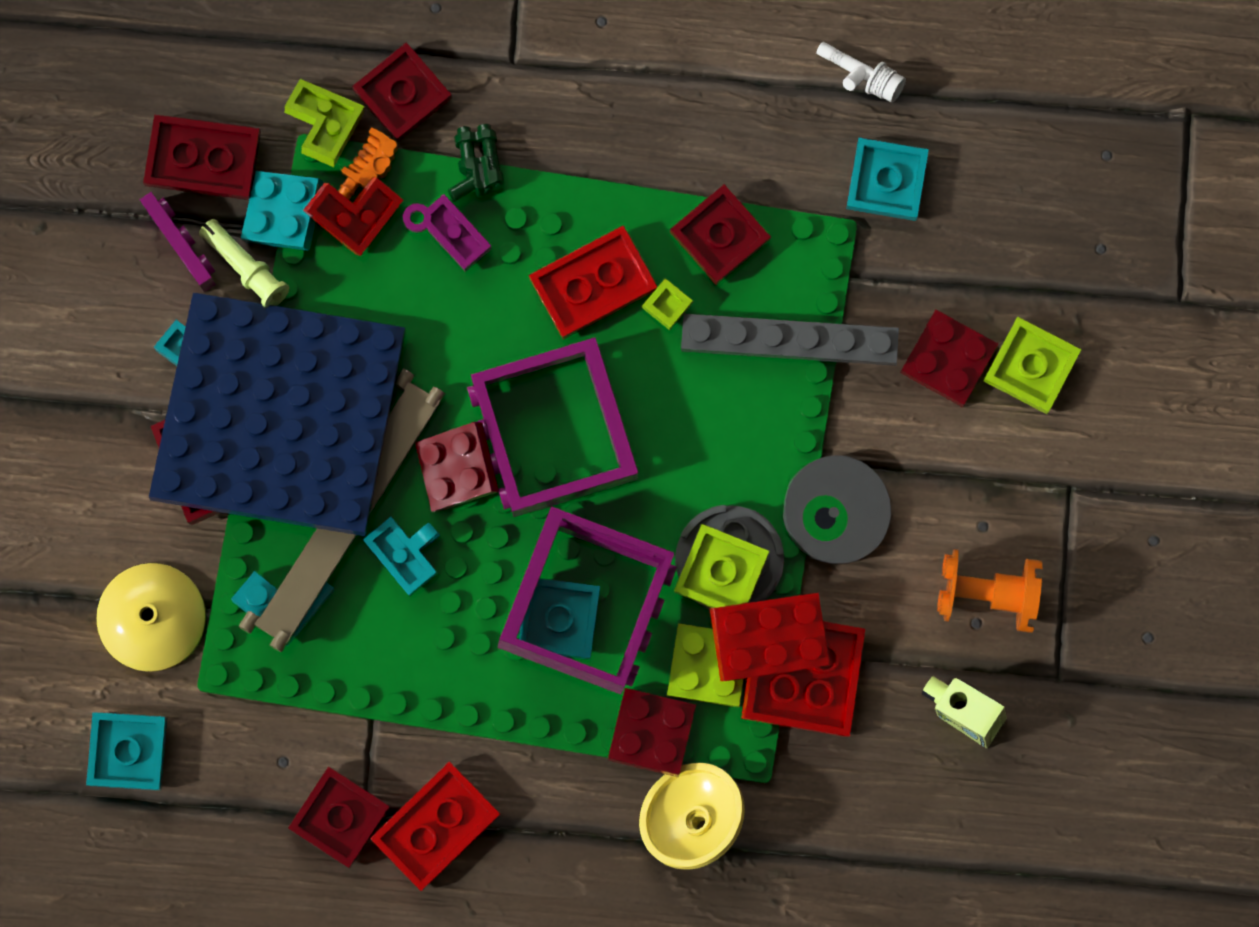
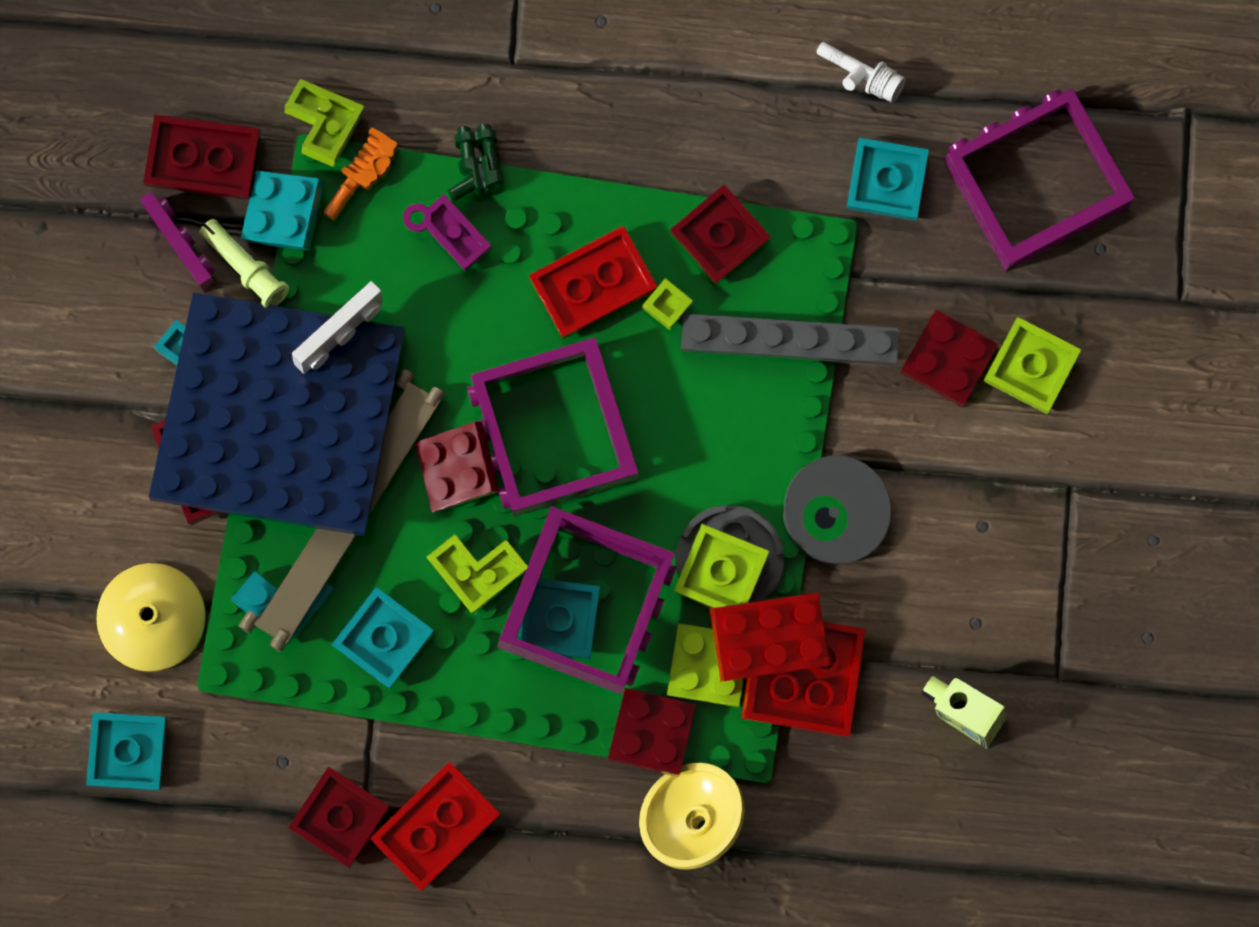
(338, 328): none -> white plate
(354, 222): red plate -> none
(383, 638): none -> teal plate
(402, 92): dark red plate -> none
(402, 554): teal plate -> none
(476, 581): none -> lime plate
(1004, 592): orange piece -> none
(1067, 228): none -> magenta window

